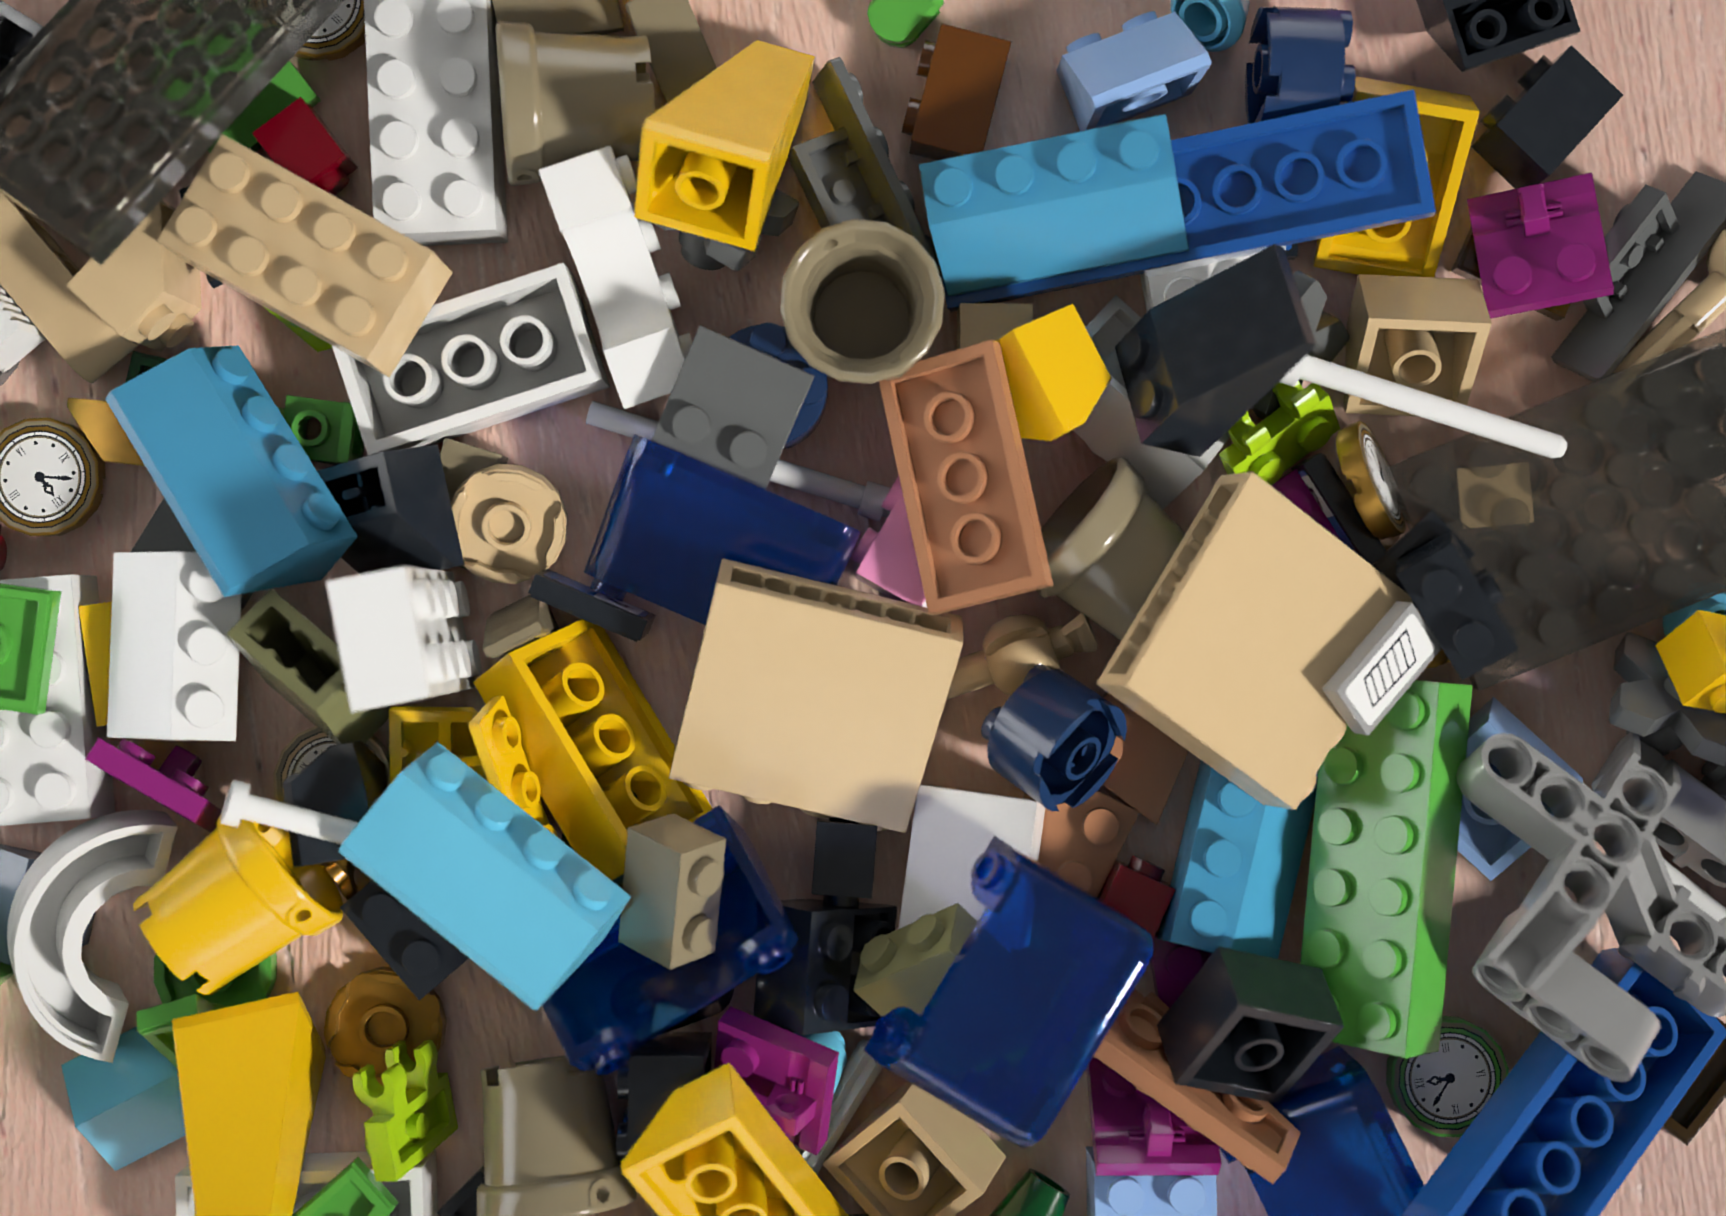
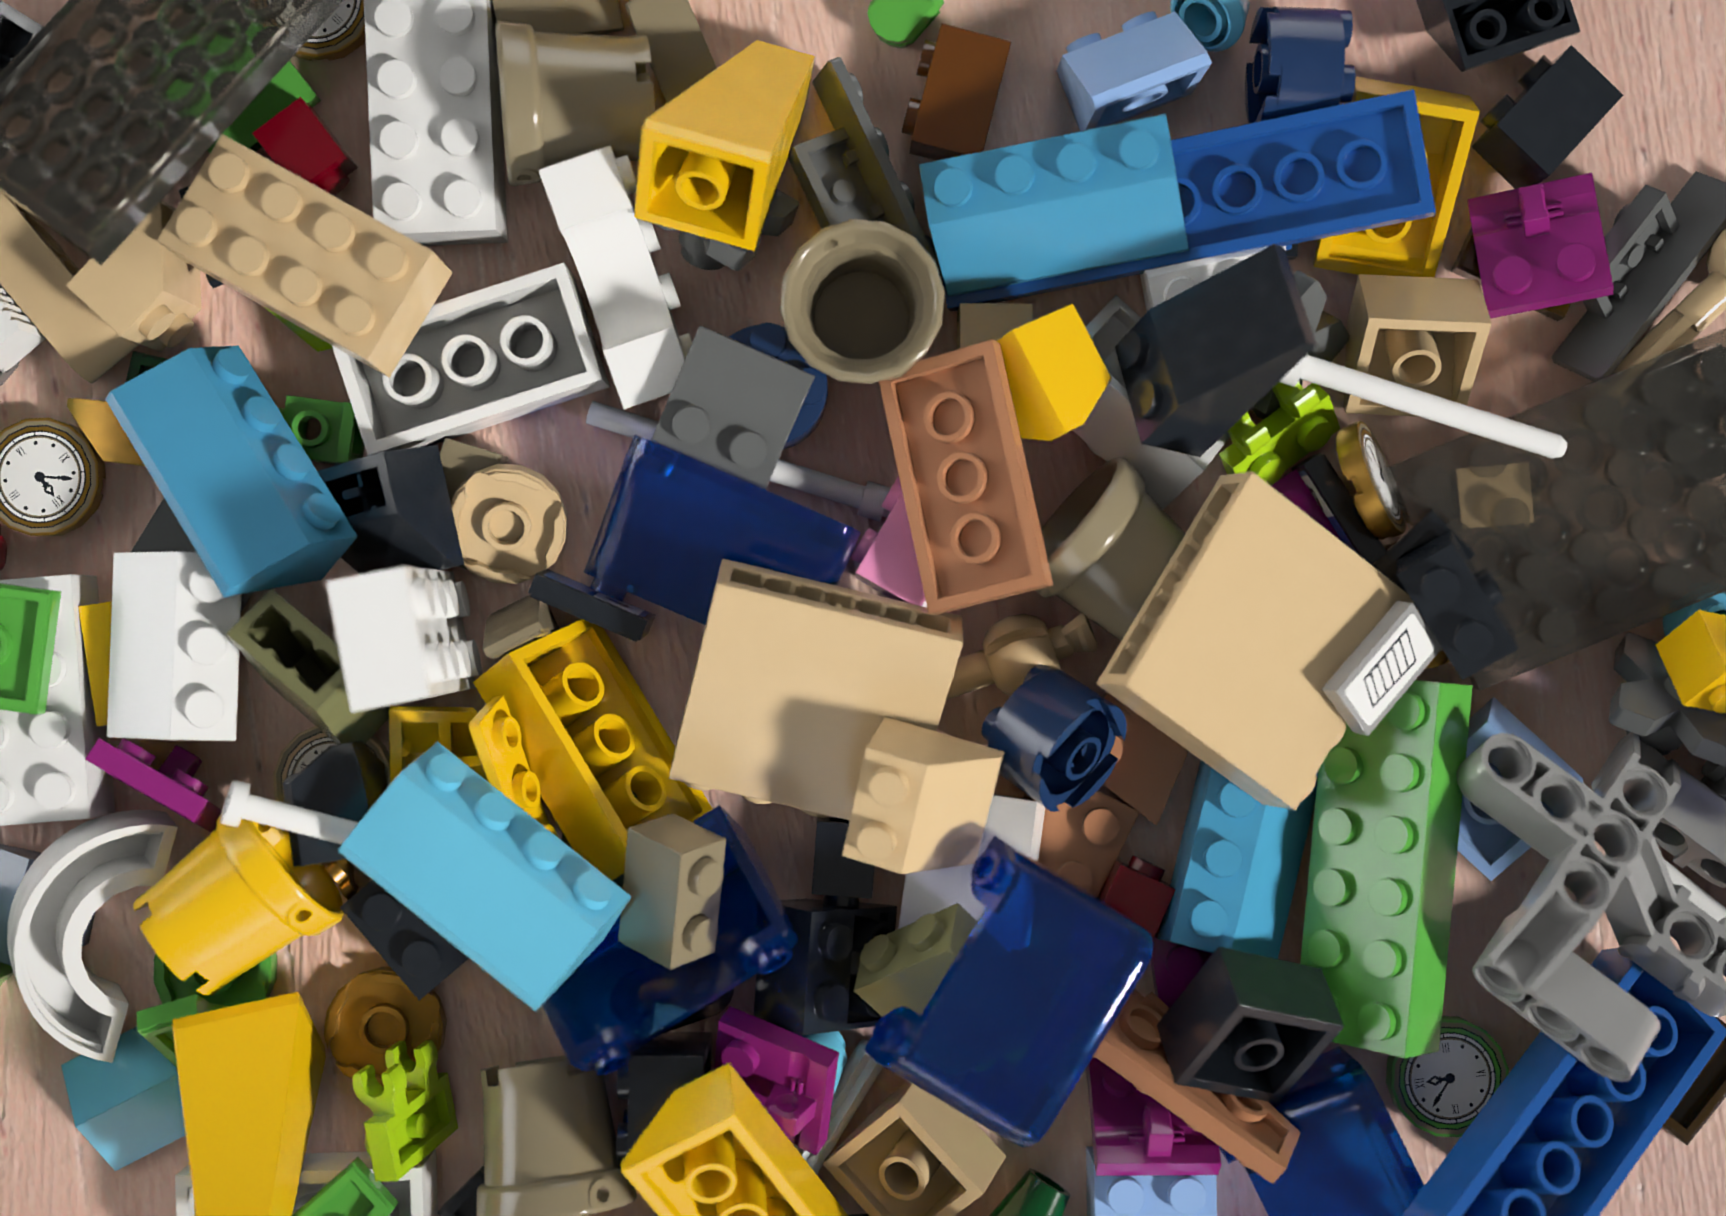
(921, 799): none -> tan slope

